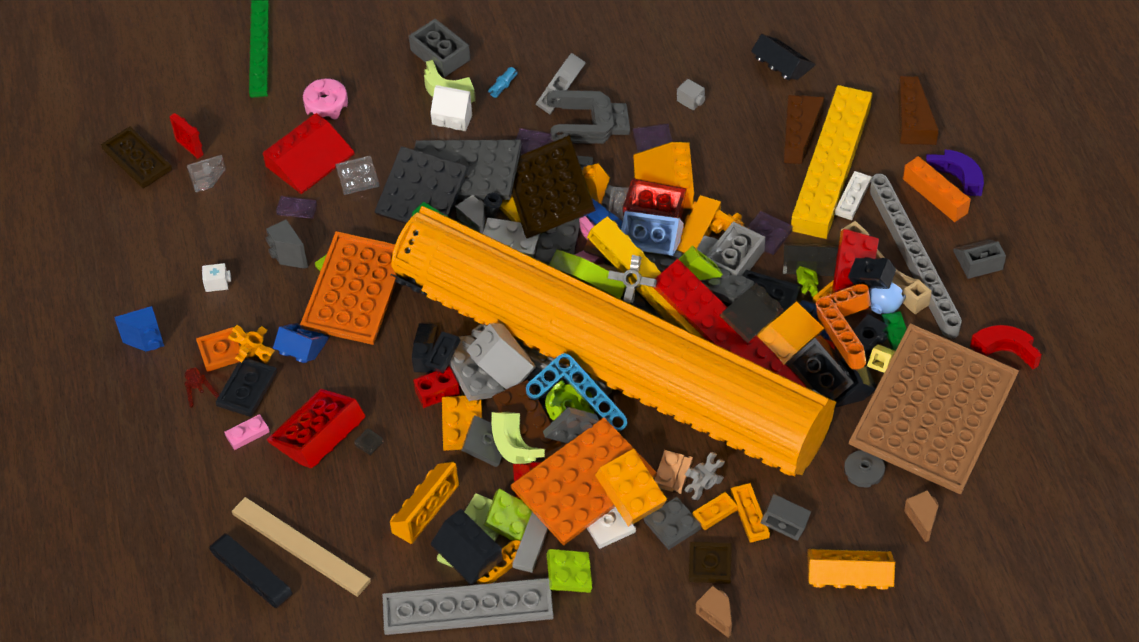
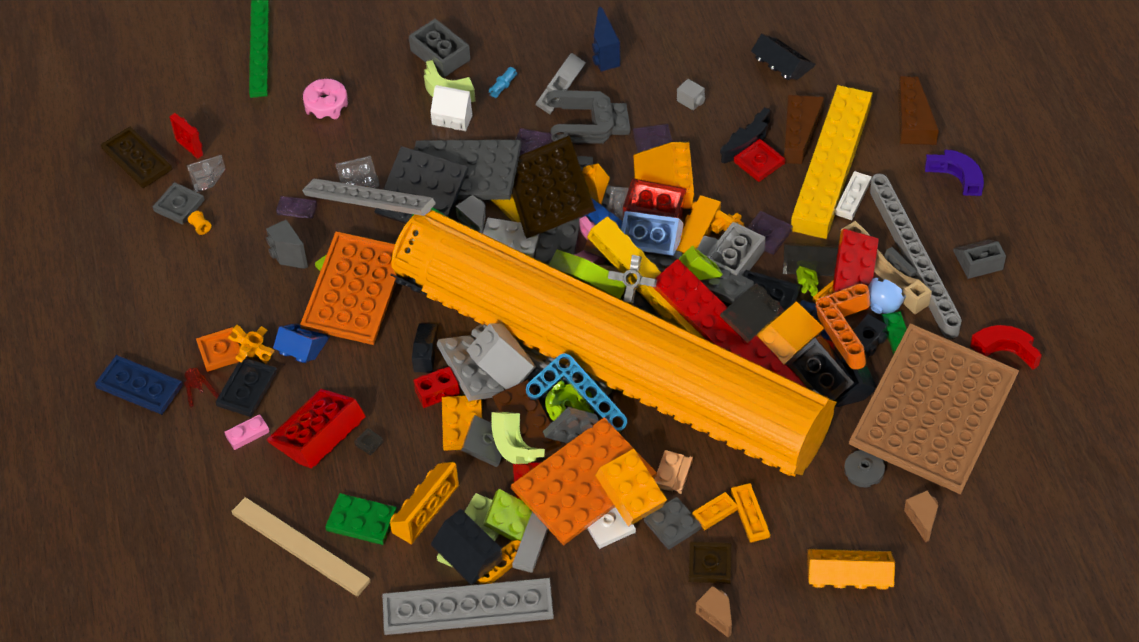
(139, 384): none -> dark blue plate
(140, 329): blue slope -> none
(178, 203): none -> dark grey plate
(197, 219): none -> light orange bush
(215, 277): white brick -> none
(250, 570): black beam -> none
(307, 153): red slope -> none
(361, 519): none -> green plate
(369, 197): none -> light grey plate
(442, 352): black plate -> none
(492, 204): black cone -> none
(569, 571): lime plate -> none
(606, 44): none -> dark blue slope
(704, 475): light grey pin -> none
(746, 137): none -> black slope
(759, 160): none -> red plate
(785, 517): dark grey brick -> none
(872, 272): black brick -> none
(880, 358): light yellow brick -> none
(899, 262): none -> dark grey plate
(936, 189): orange brick -> none

